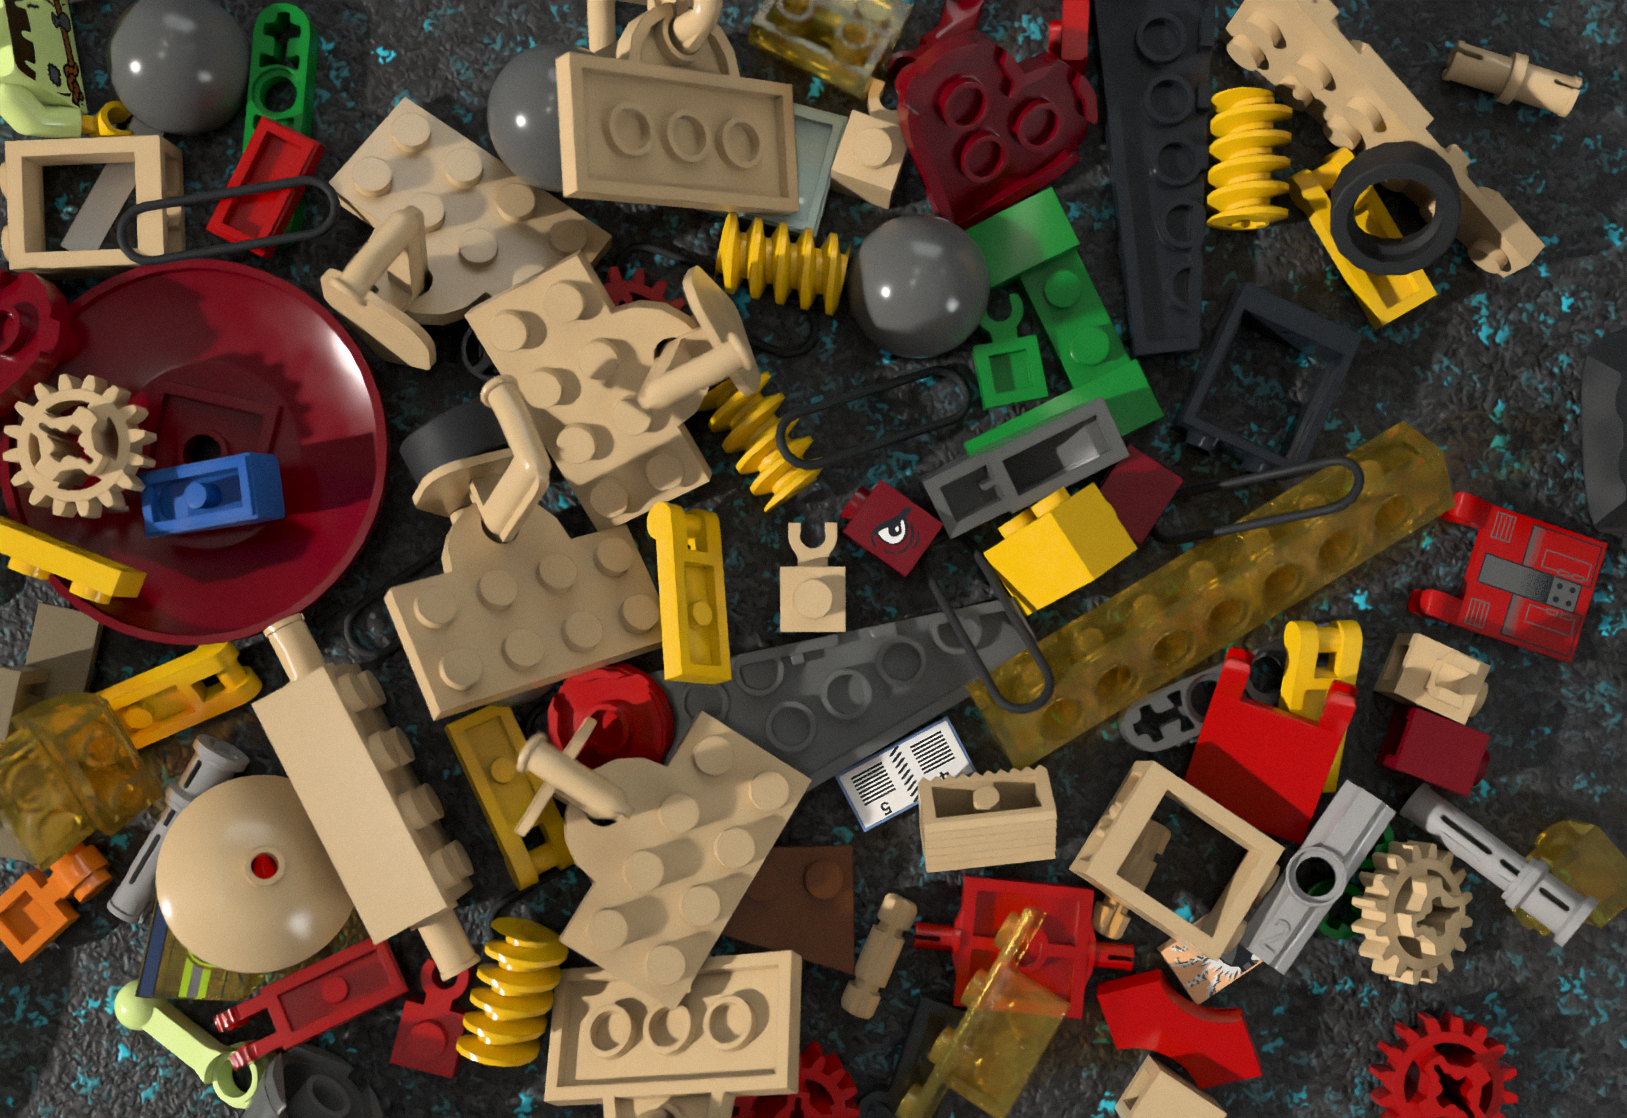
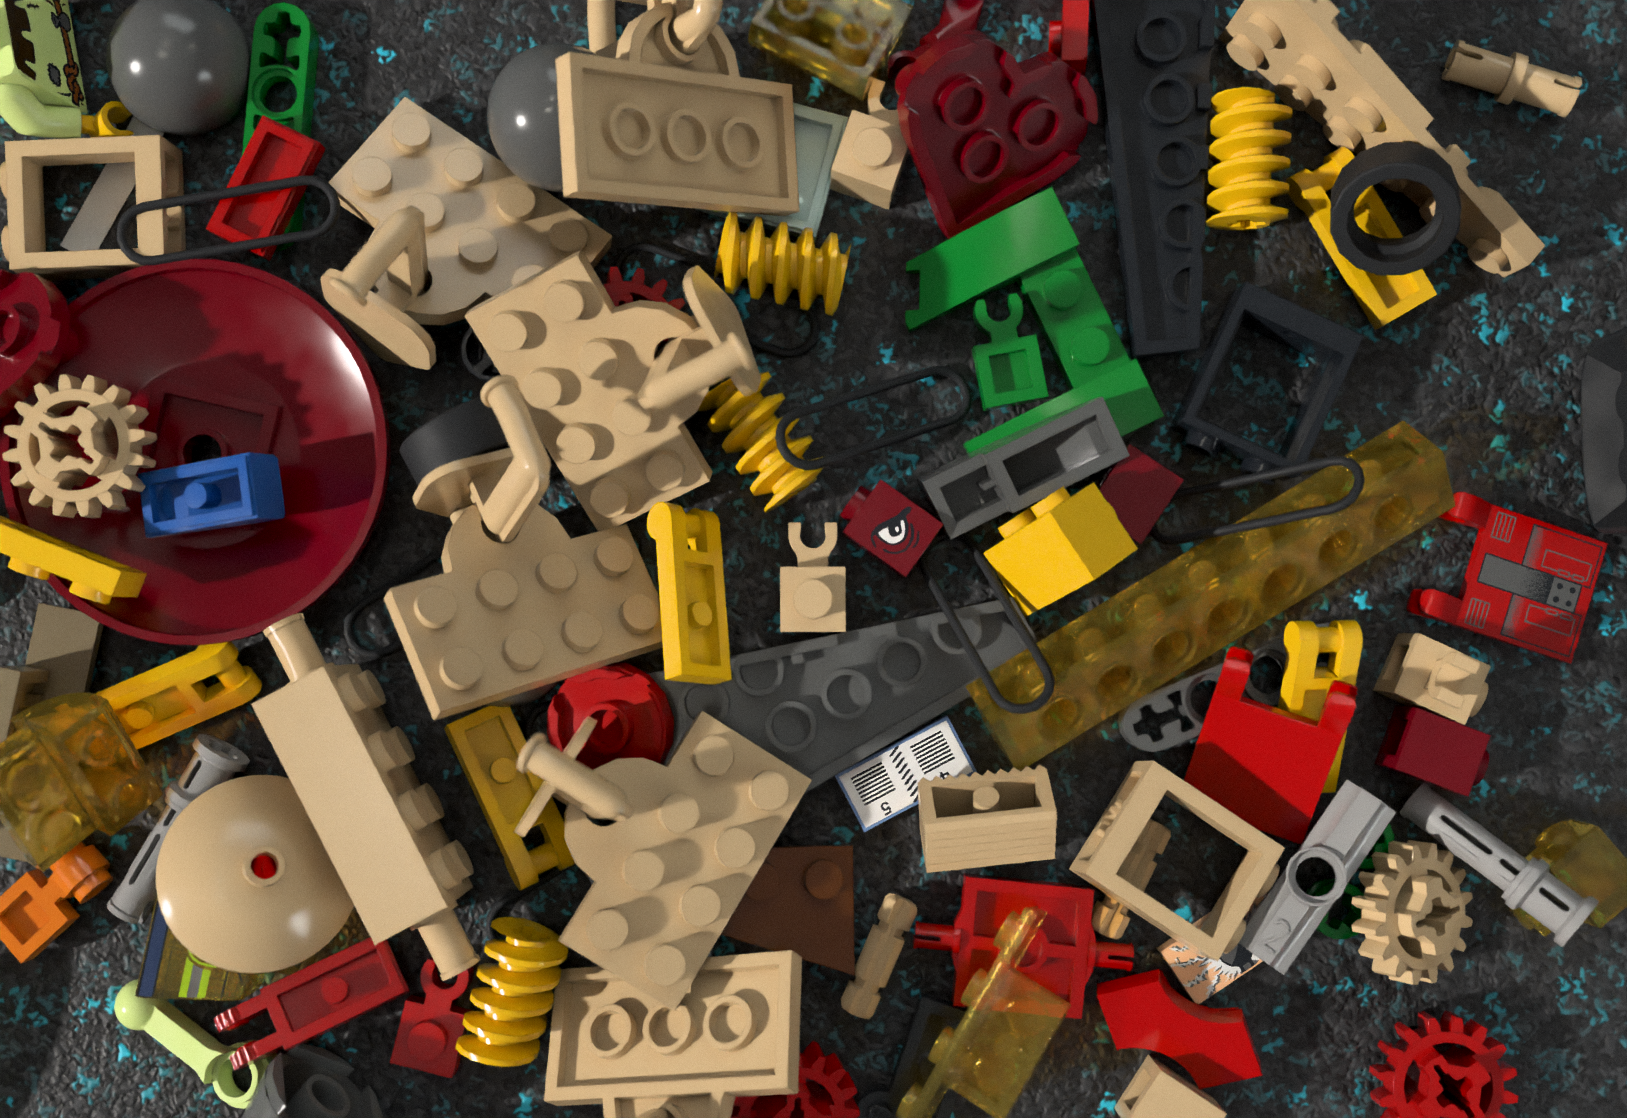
(918, 286): dark grey piece -> none

